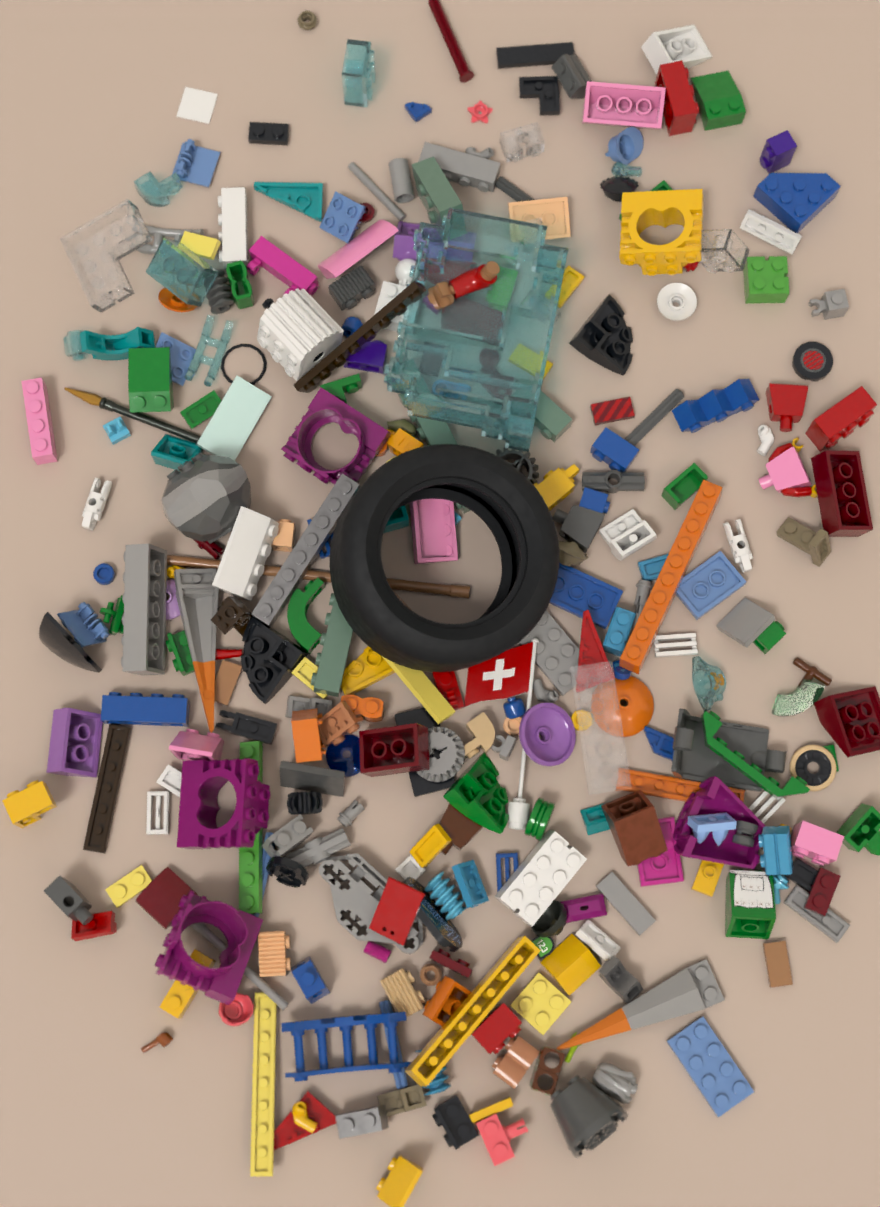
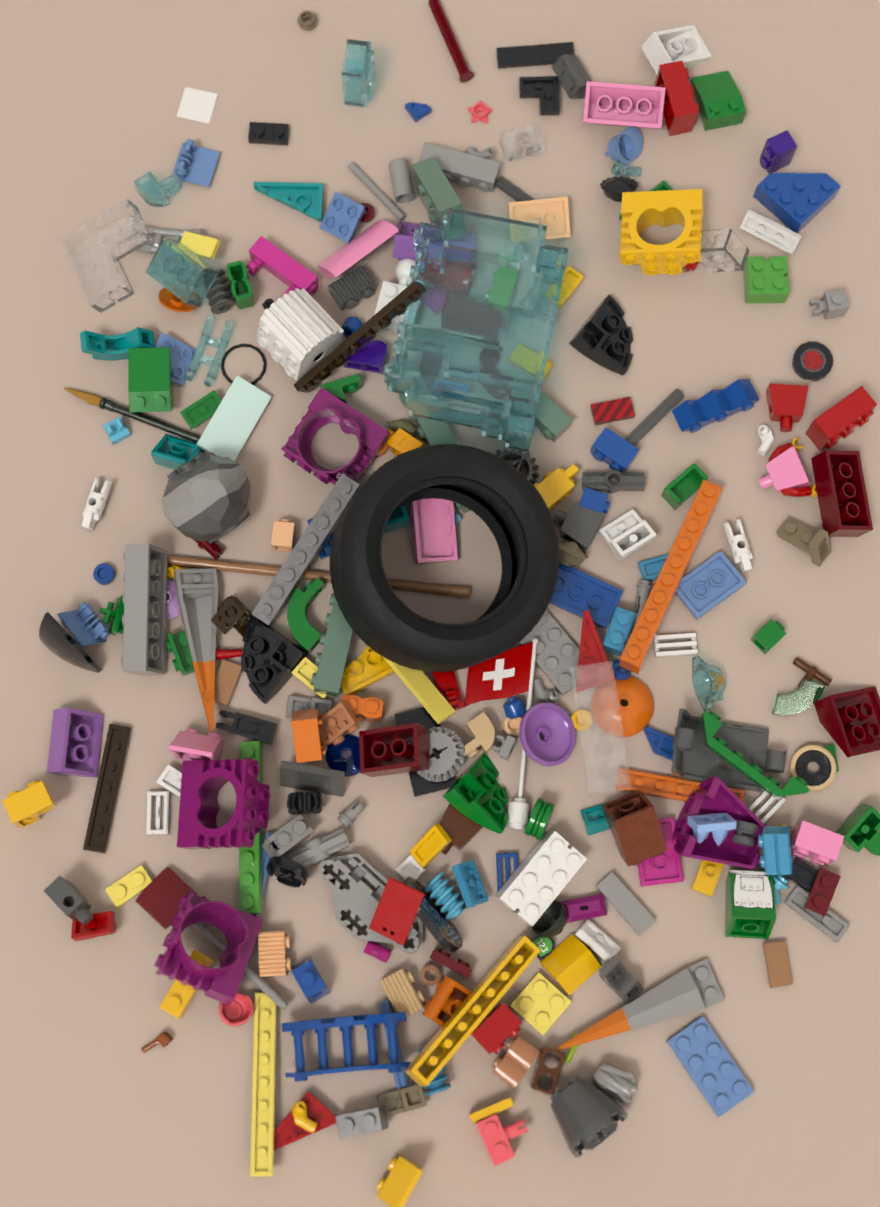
(39, 421): bright pink brick -> none
(72, 345): clear light blue head -> none
(145, 710): blue brick -> none
(234, 225): white brick -> none
(246, 554): white slope -> none
(455, 1122): black bracket -> none
(470, 281): piece -> none
(676, 293): white dish -> none
(745, 622): light grey tile -> none

